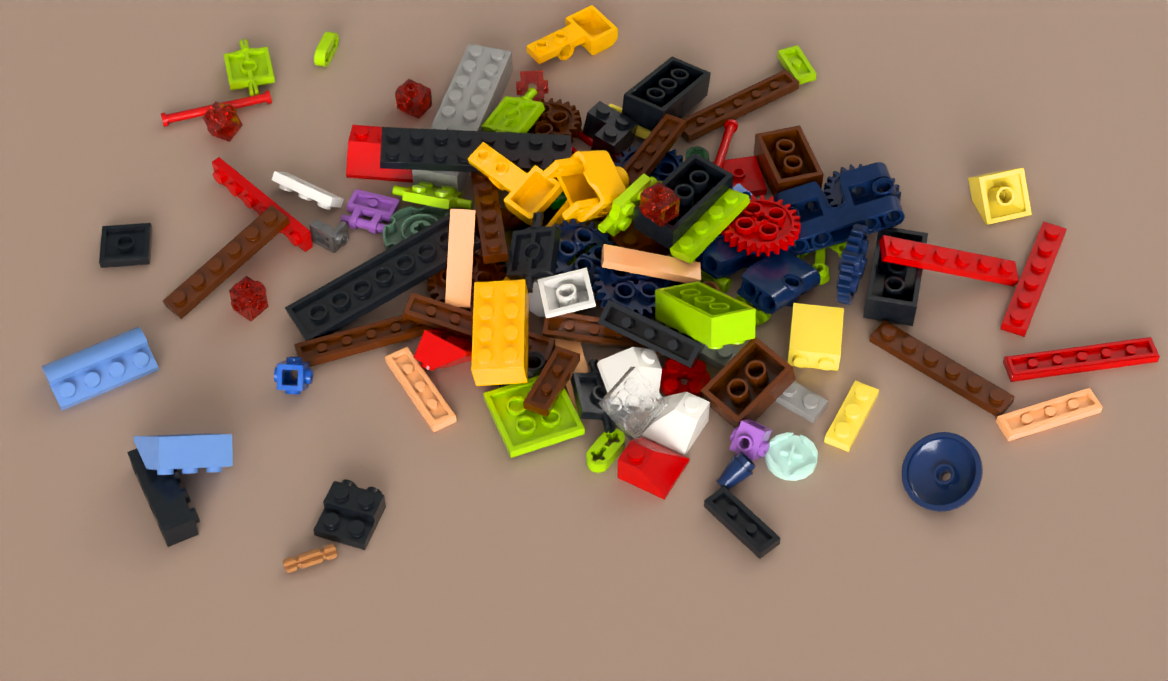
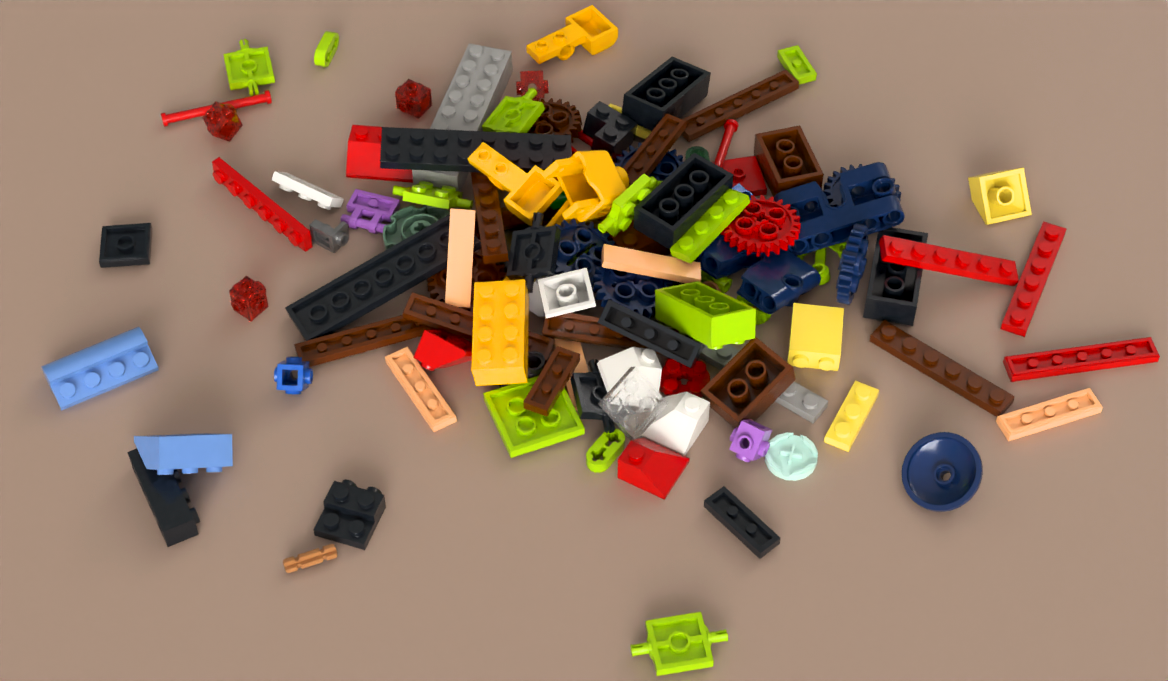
(226, 262): reddish brown plate -> none
(659, 204): clear red brick -> none
(679, 643): none -> lime plate
(736, 471): dark blue cone -> none

